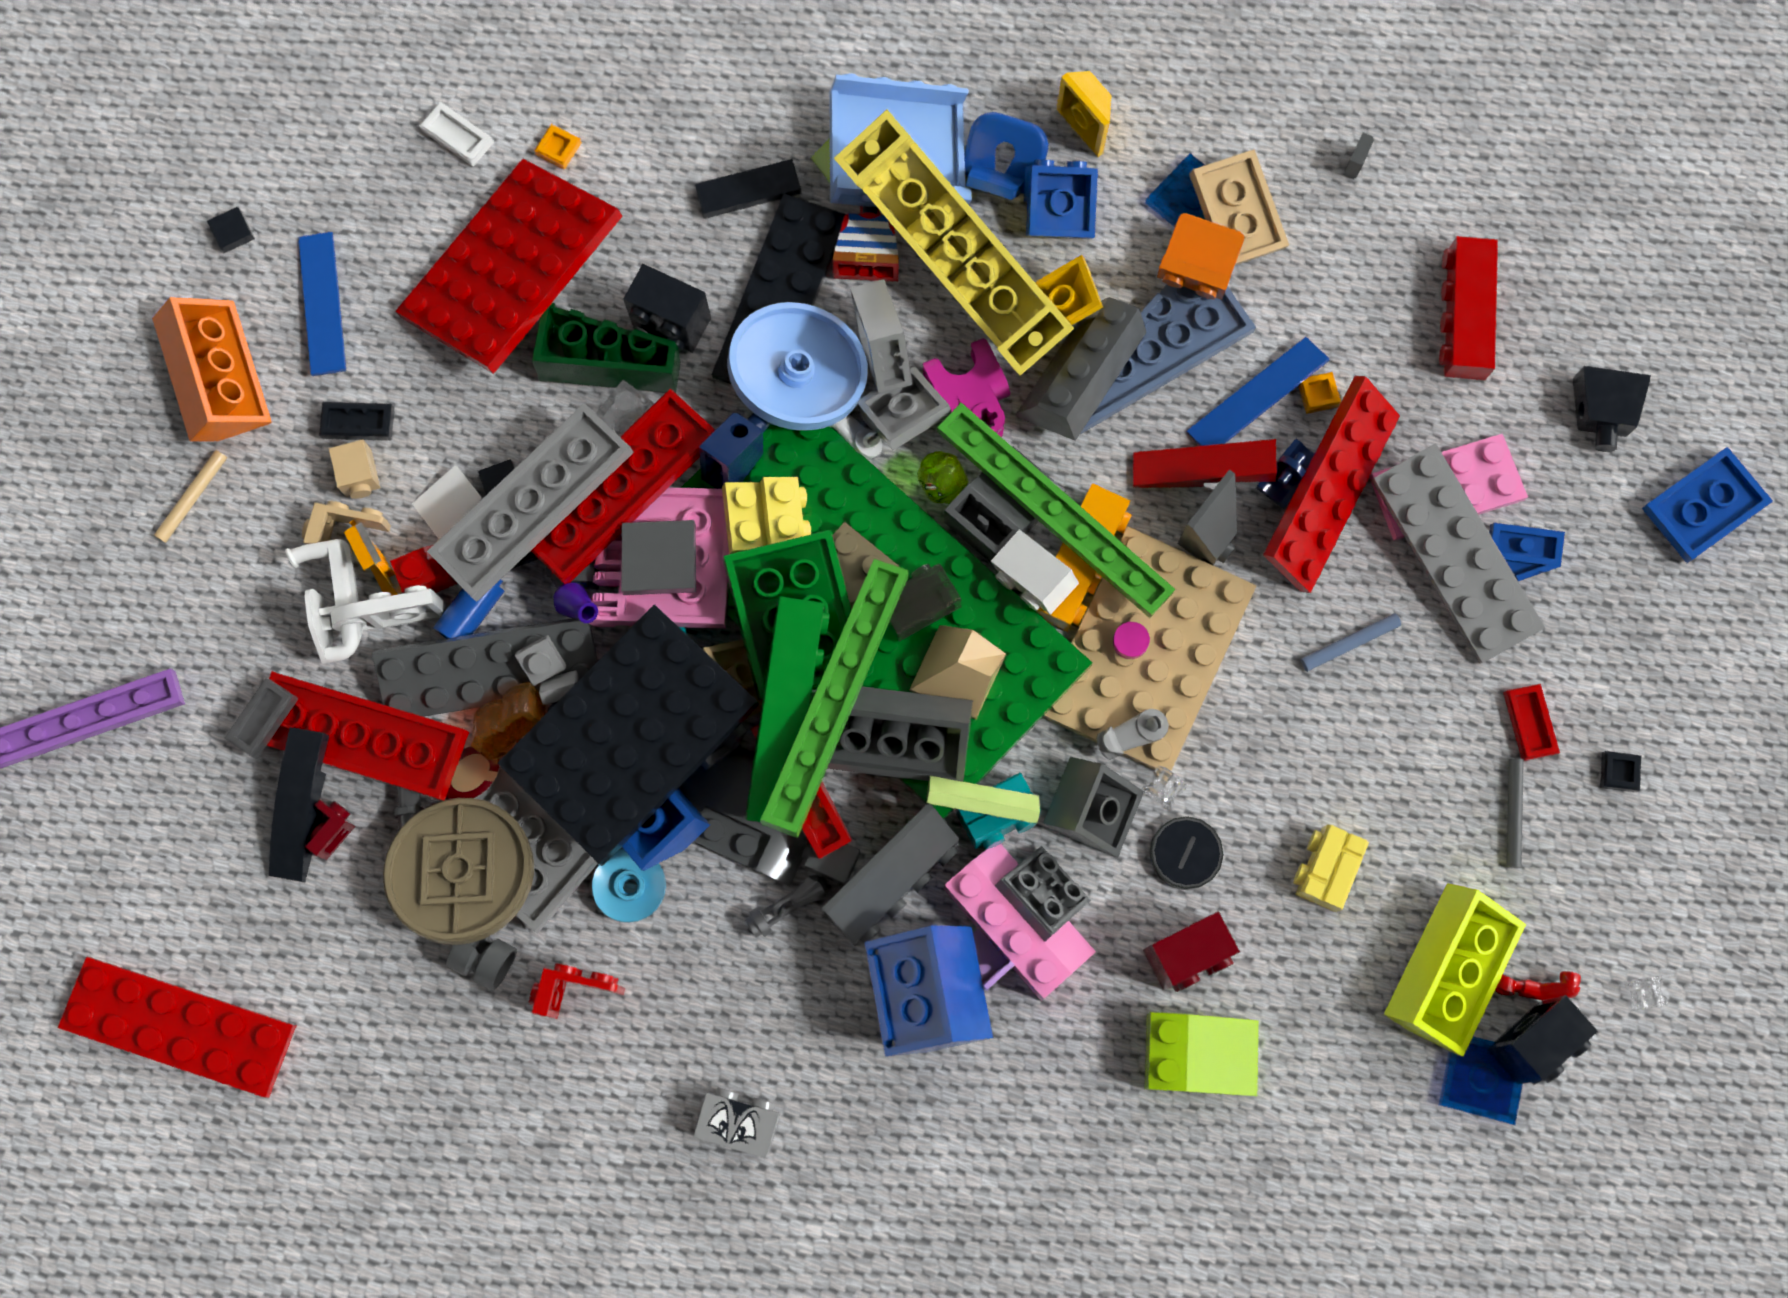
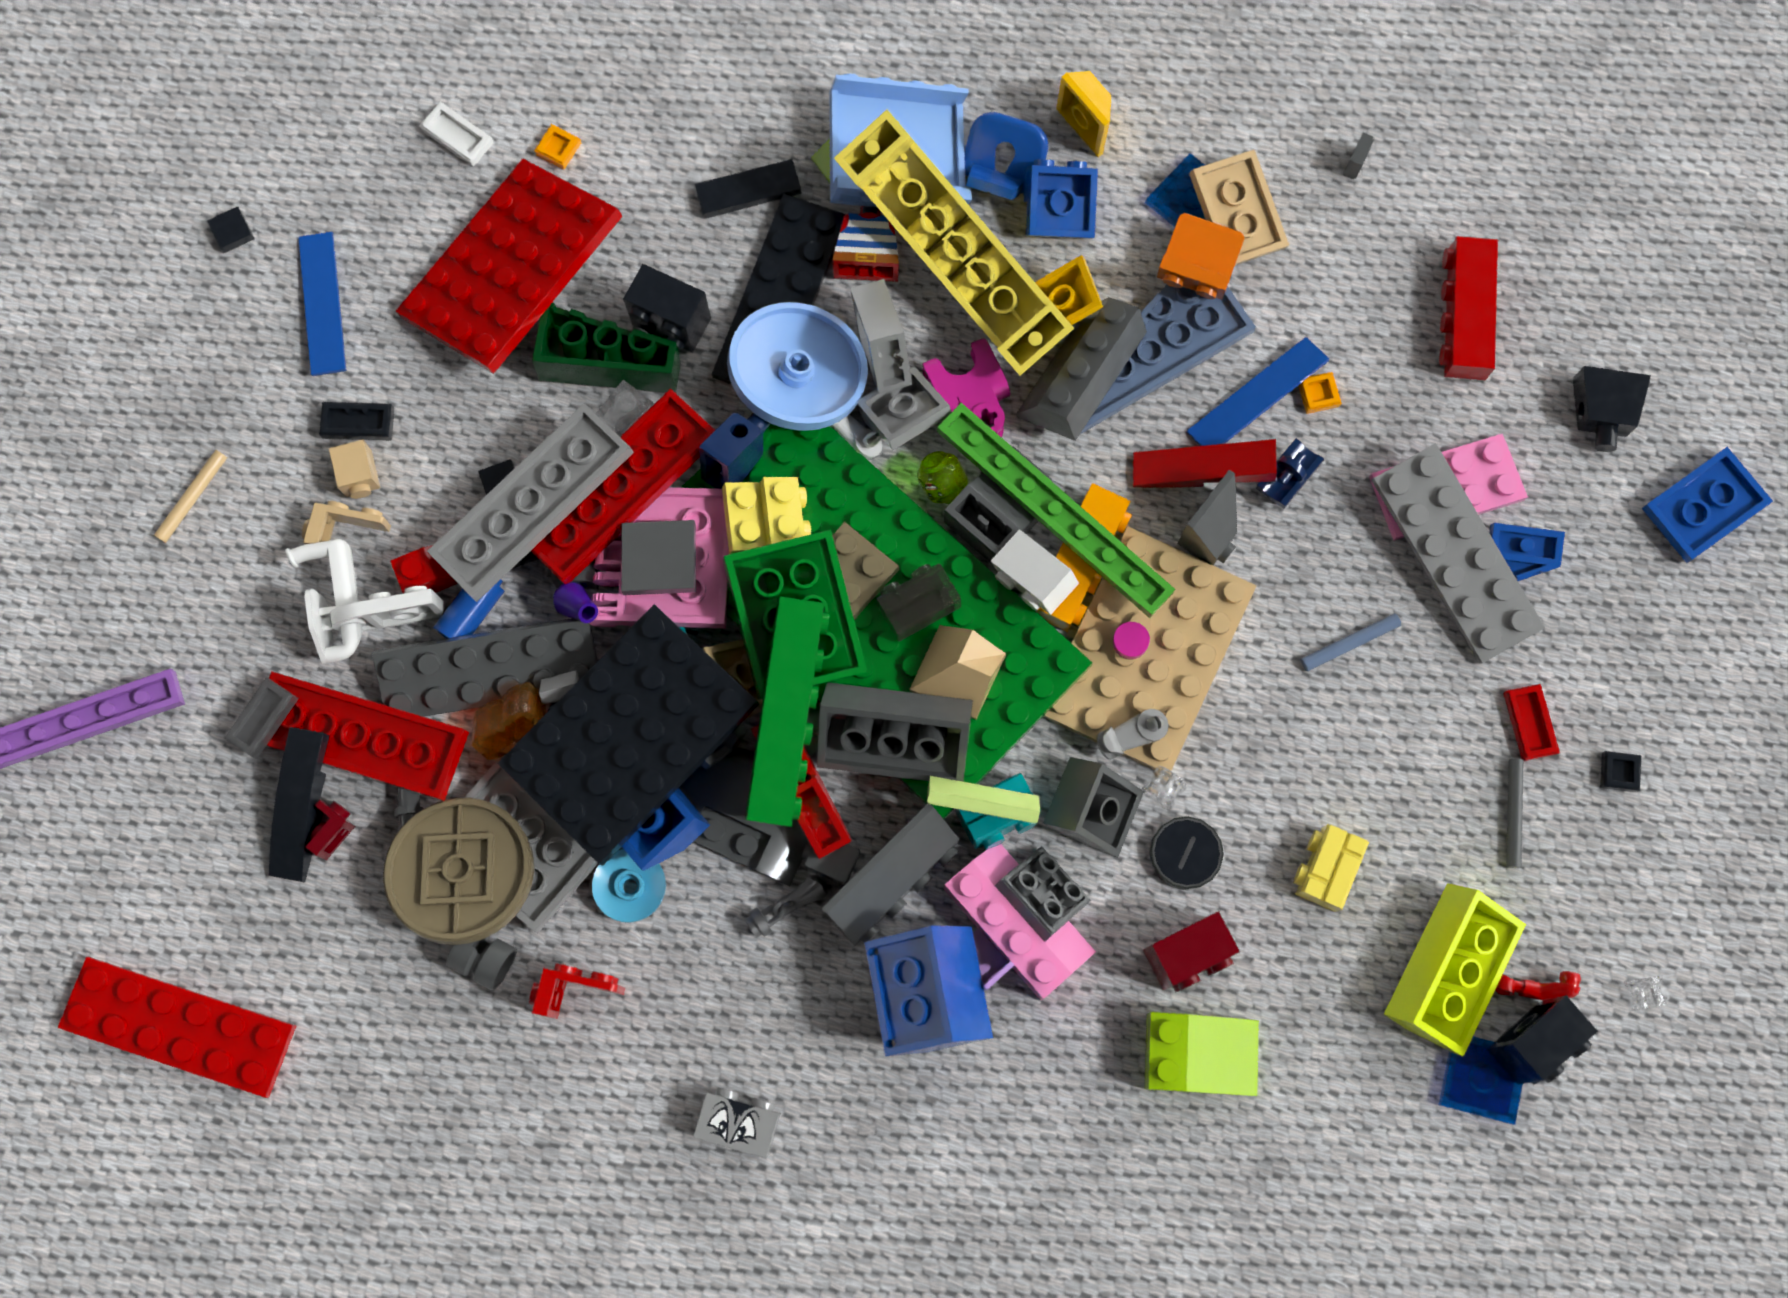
(210, 368): orange slope -> none
(370, 554): light orange piece -> none
(447, 501): white sticker -> none
(472, 775): tan sticker -> none
(540, 660): light grey plate -> none
(834, 699): bright green plate -> none
(1332, 484): red plate -> none

